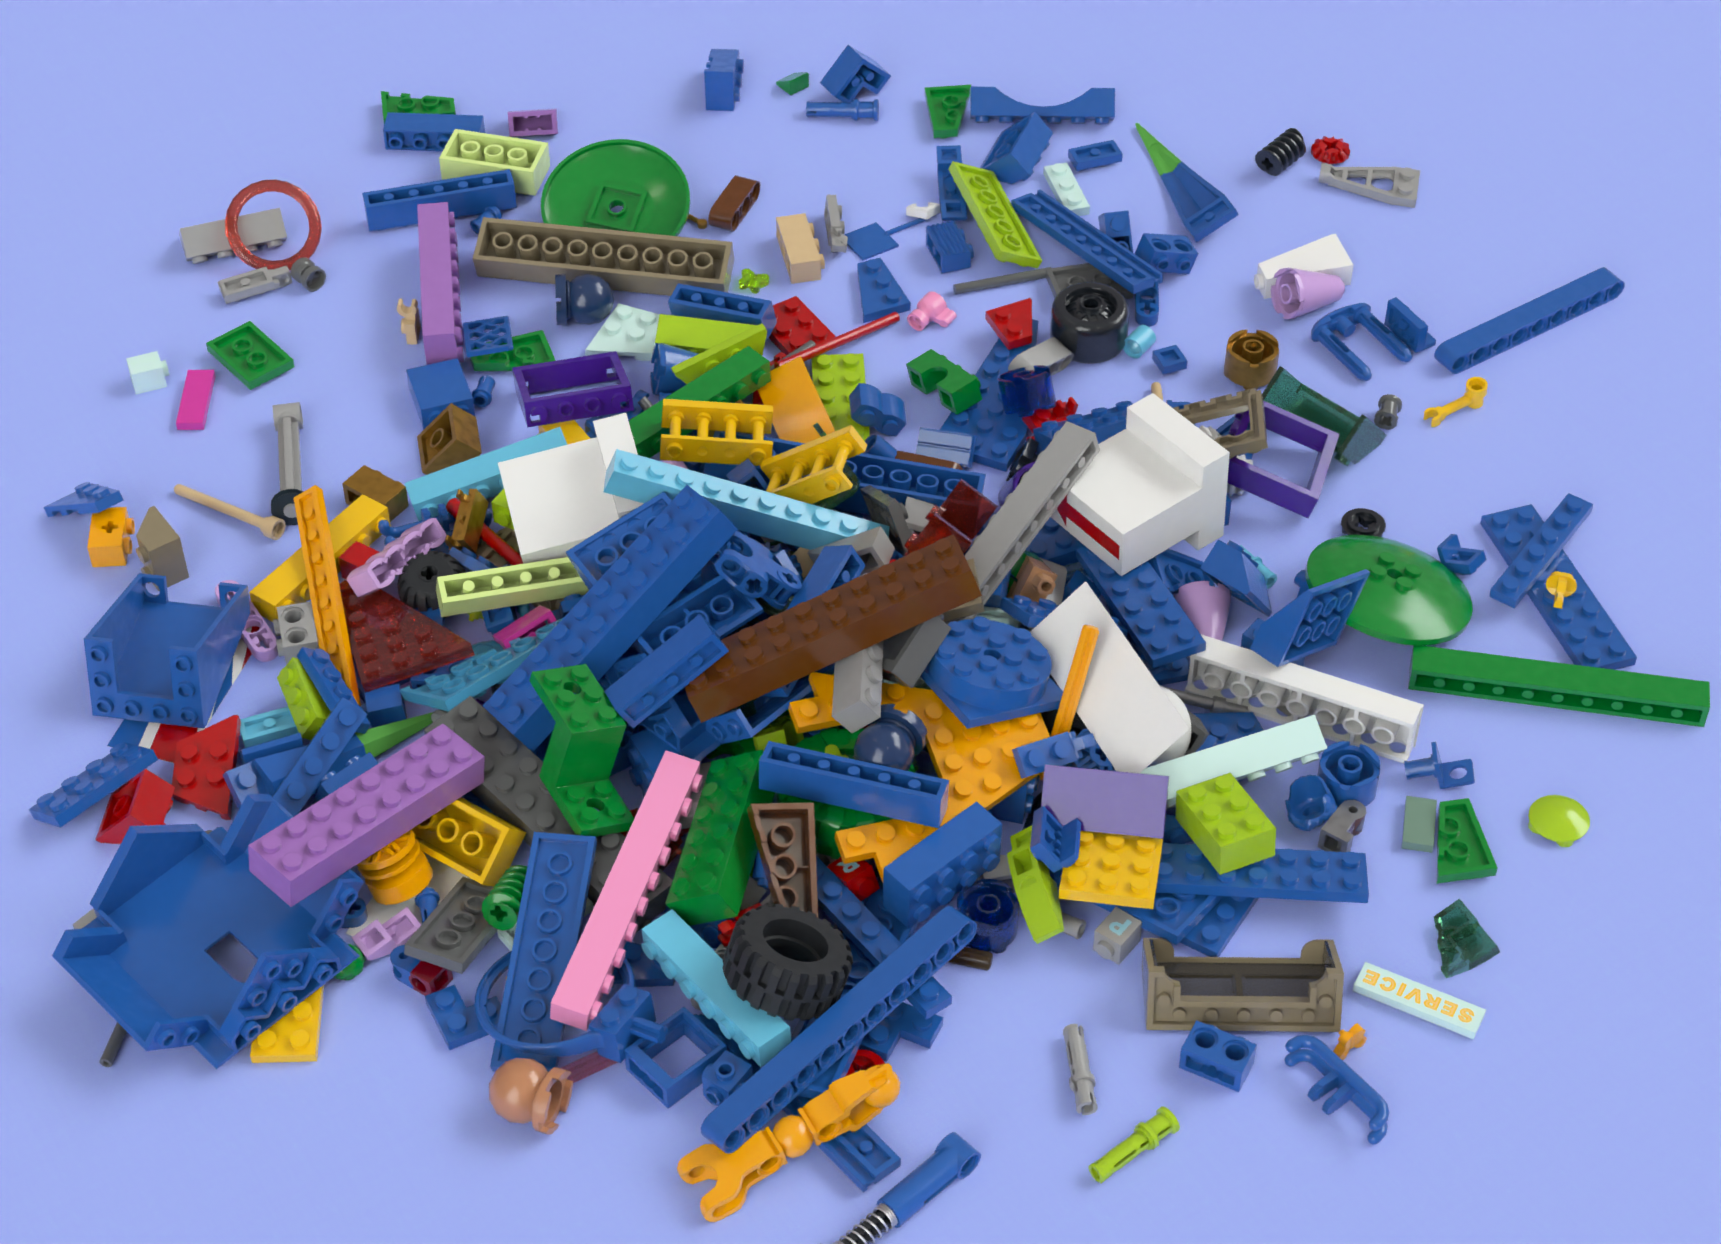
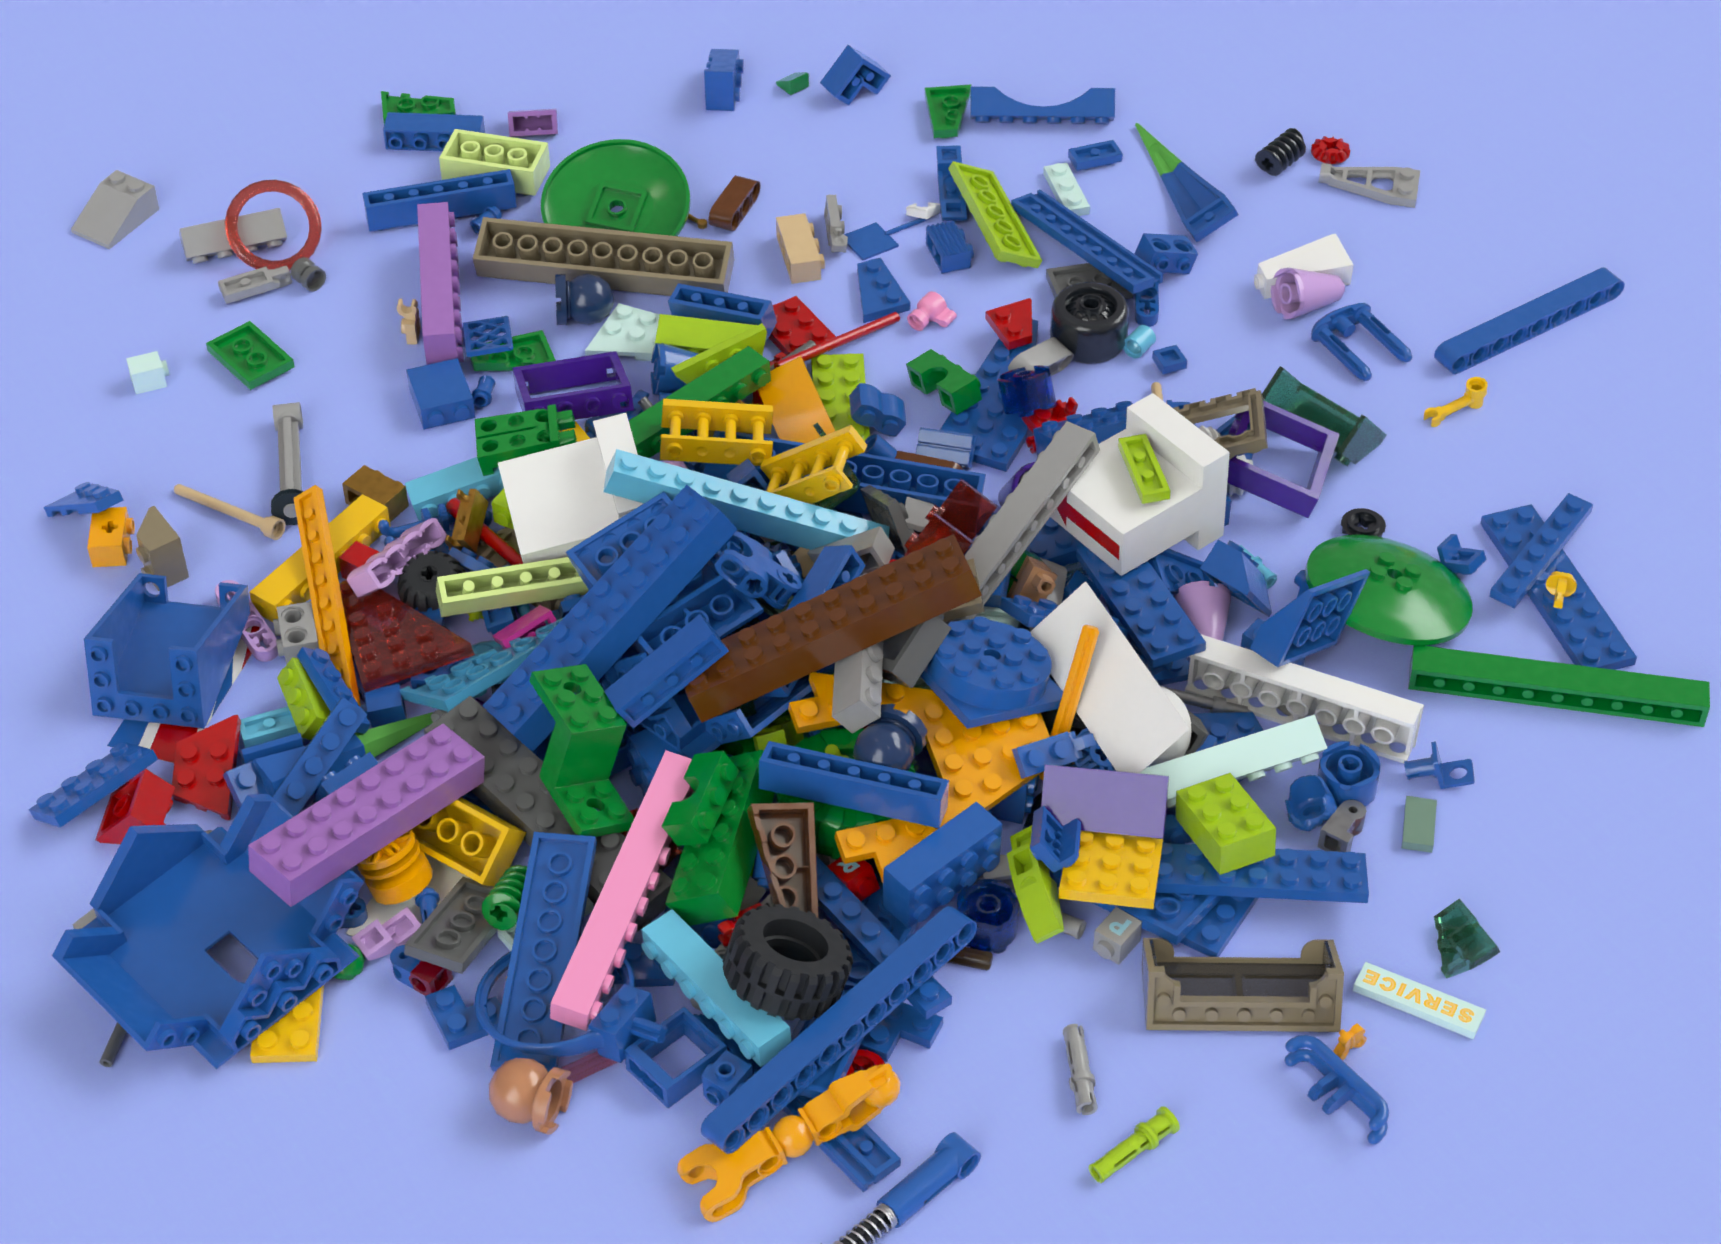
(116, 209): none -> light grey slope
(195, 400): dark pink tile -> none
(448, 440): pearl gold slope -> none
(521, 434): none -> green hips
(694, 818): none -> green arch
(753, 281): clear neon green piece -> none
(854, 109): blue pin -> none
(1000, 281): dark grey bar -> none
(1018, 149): blue slope -> none
(1023, 456): black plate -> none
(1117, 227): blue slope -> none
(1144, 468): none -> lime plate
(1215, 1059): blue brick -> none
(1251, 358): pearl gold brick -> none
(1387, 416): dark grey bush -> none
(1408, 326): blue bracket -> none
(1461, 844): green wing -> none
(1558, 819): lime dish -> none

